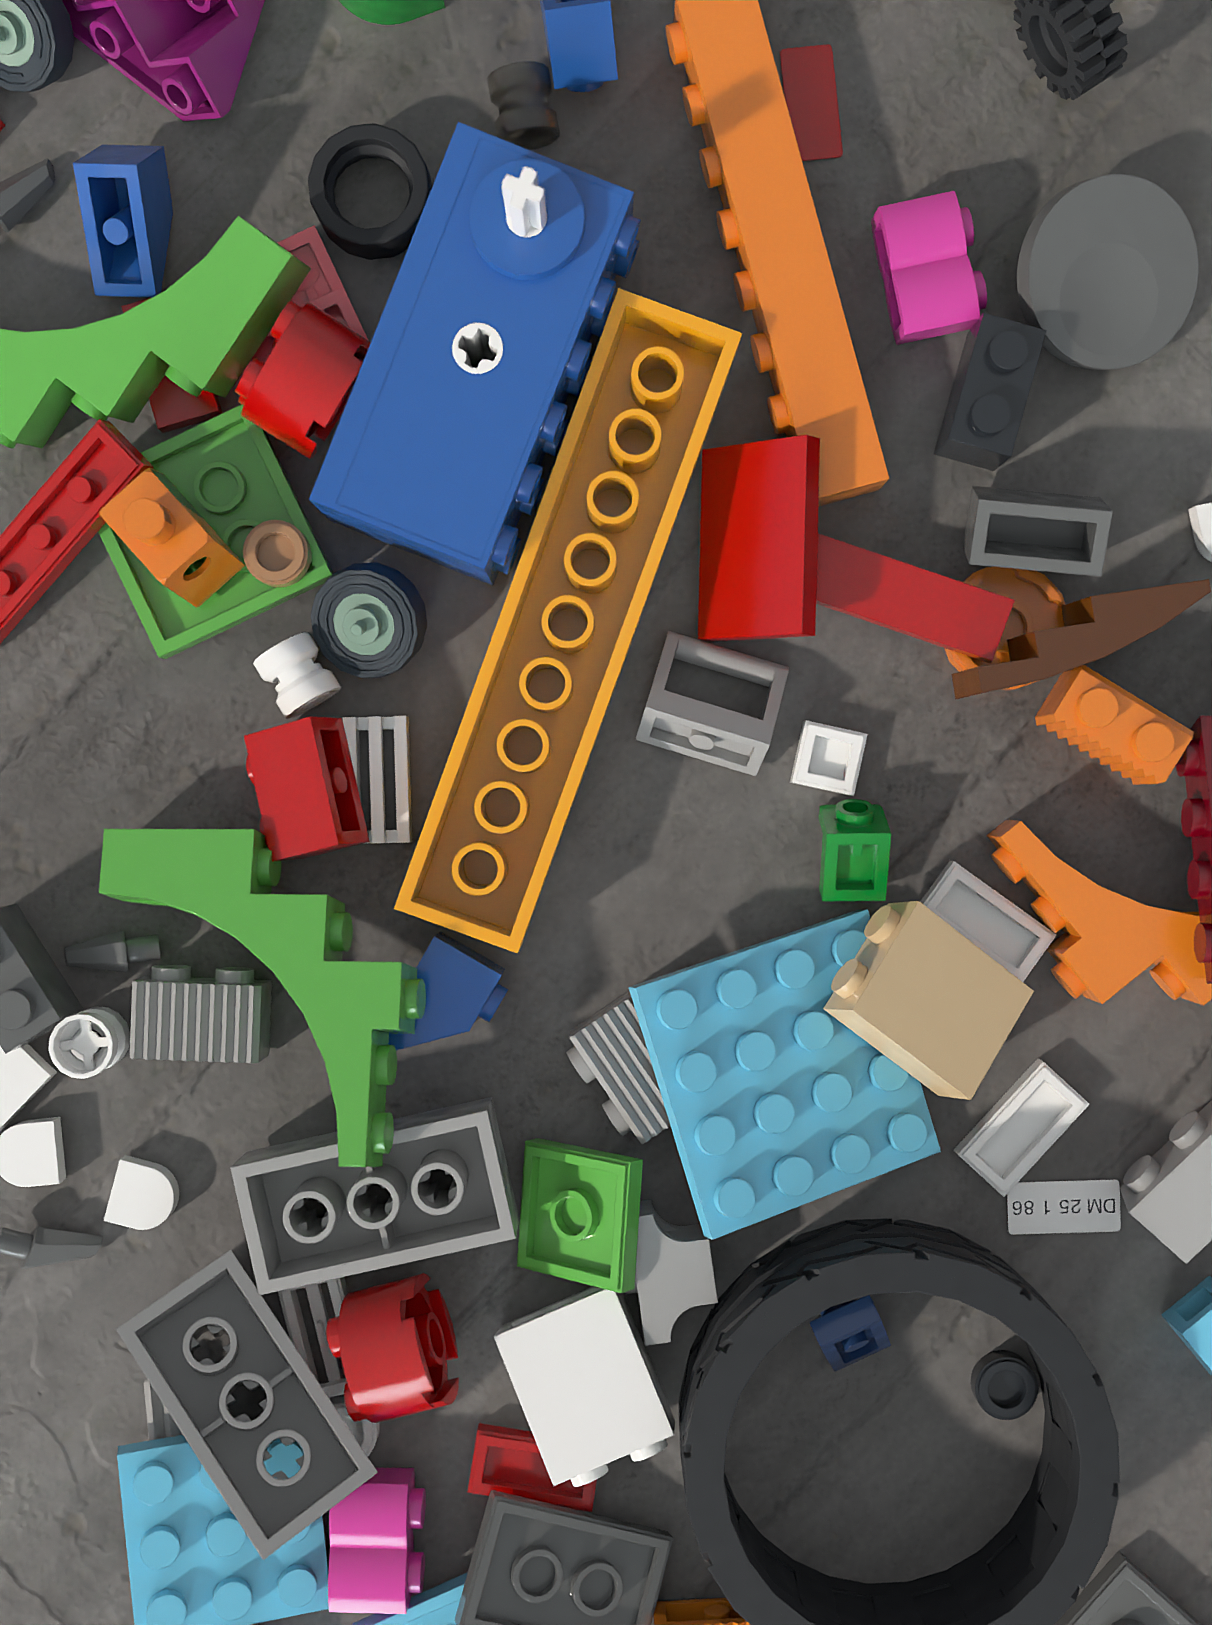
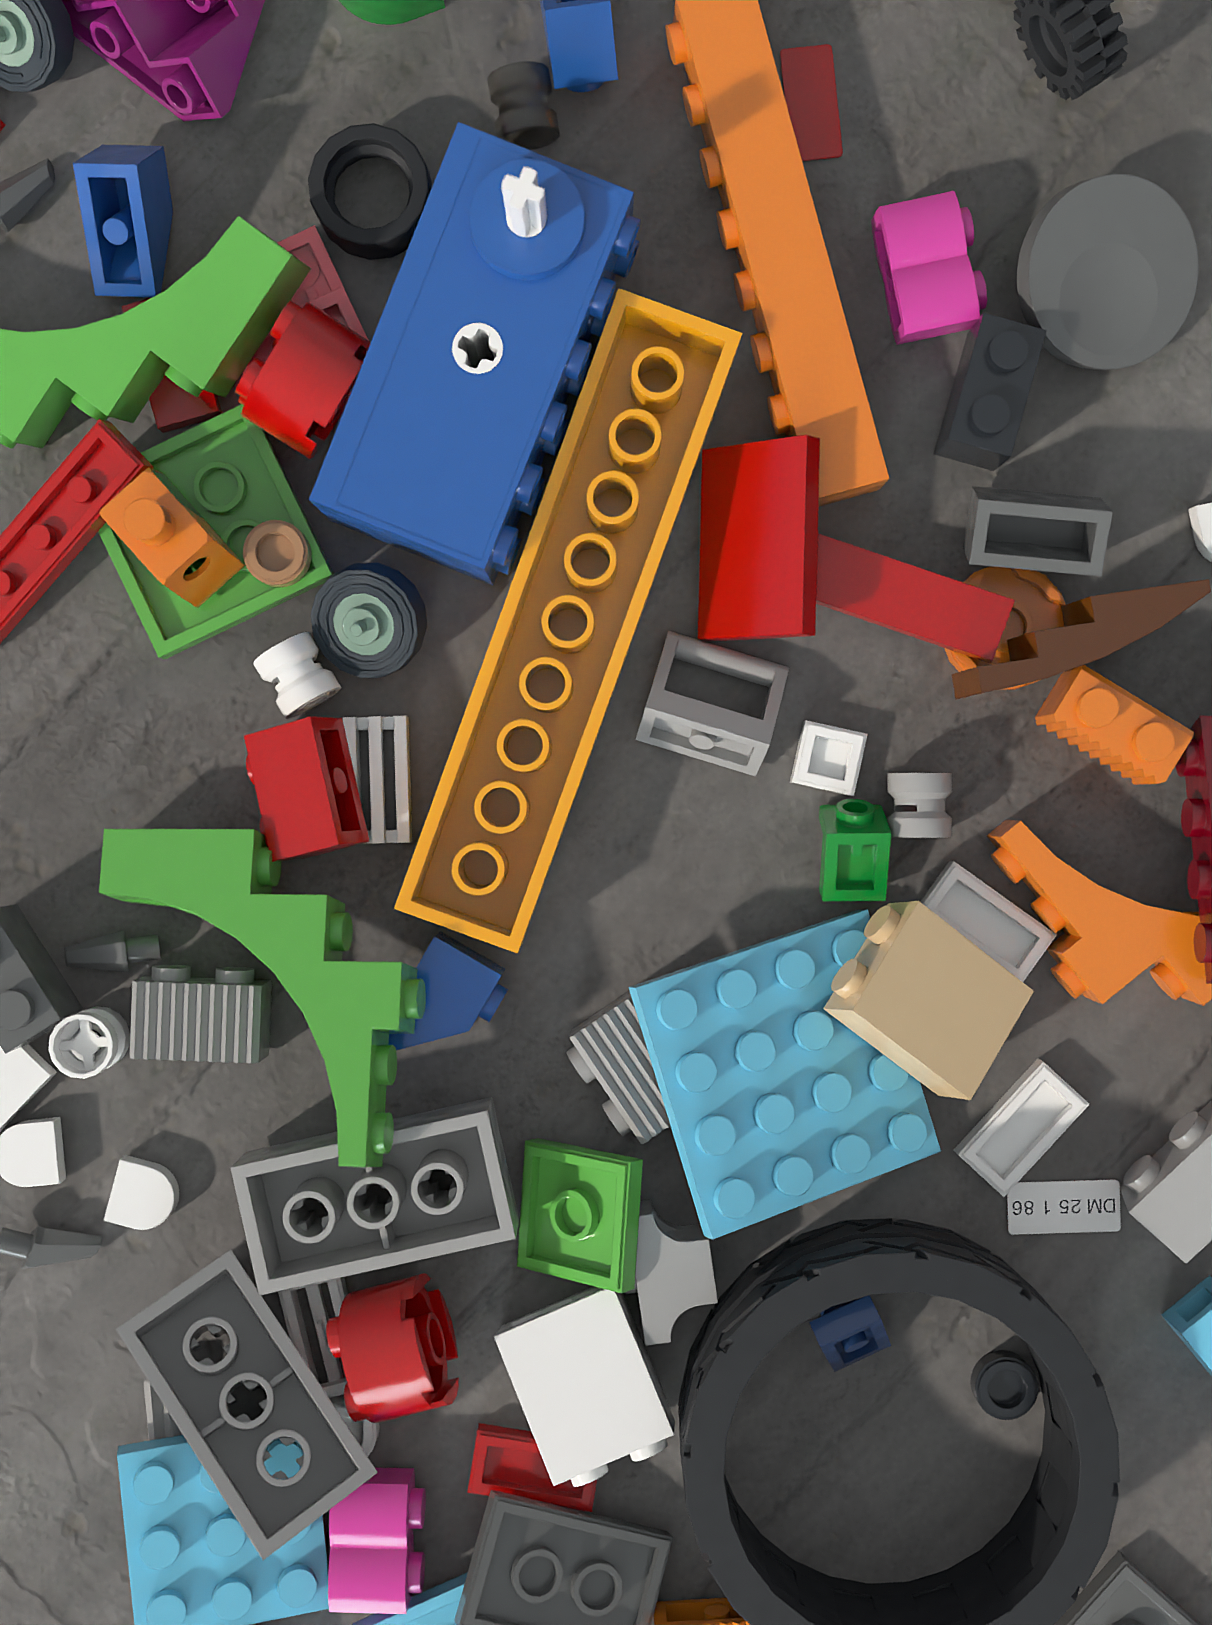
(919, 805): none -> light grey wheel

